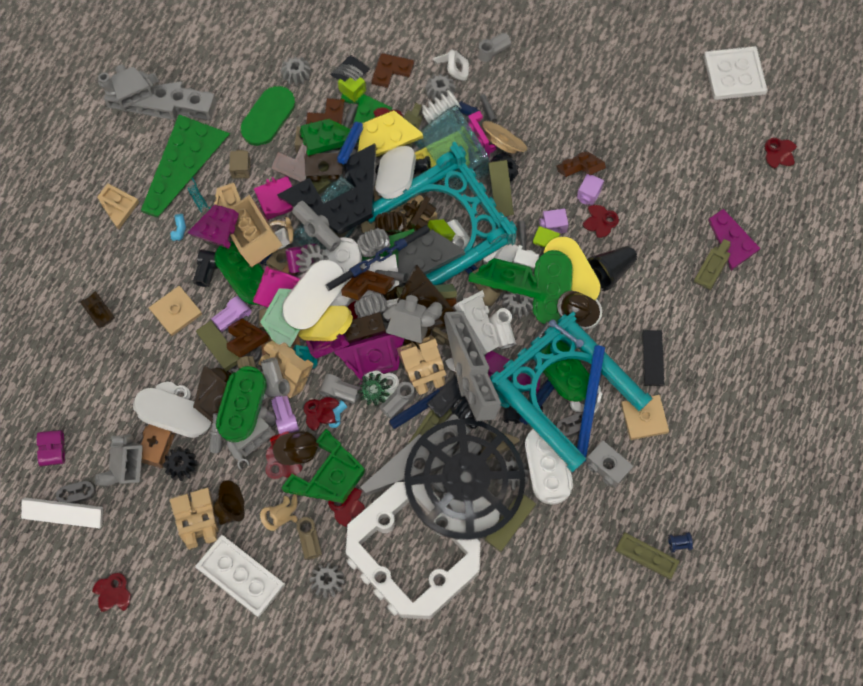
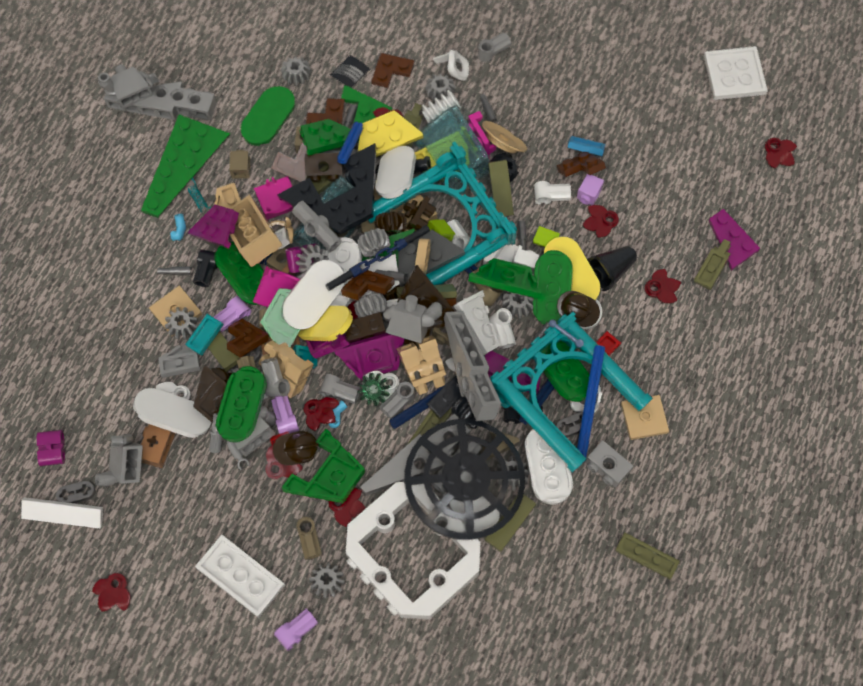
(97, 310): dark brown hips -> none
(117, 204): tan wing -> none
(175, 270): none -> flat silver pin
(177, 317): none -> light grey gear
(179, 361): none -> light grey wing
(188, 466): black gear -> none
(195, 517): tan hips -> none
(204, 334): none -> teal tile
(230, 503): dark brown piece -> none
(280, 513): tan piece -> none
(292, 632): none -> lavender piece
(352, 88): lime panel -> none
(423, 253): none -> tan beam
(467, 109): dark blue pin -> none
(548, 192): none -> white piece
(555, 220): lavender brick -> none
(586, 145): none -> dark azure tile
(609, 342): none -> red tile
(653, 358): black tile -> none
(665, 287): none -> dark red plate
(680, 542): dark blue bush -> none

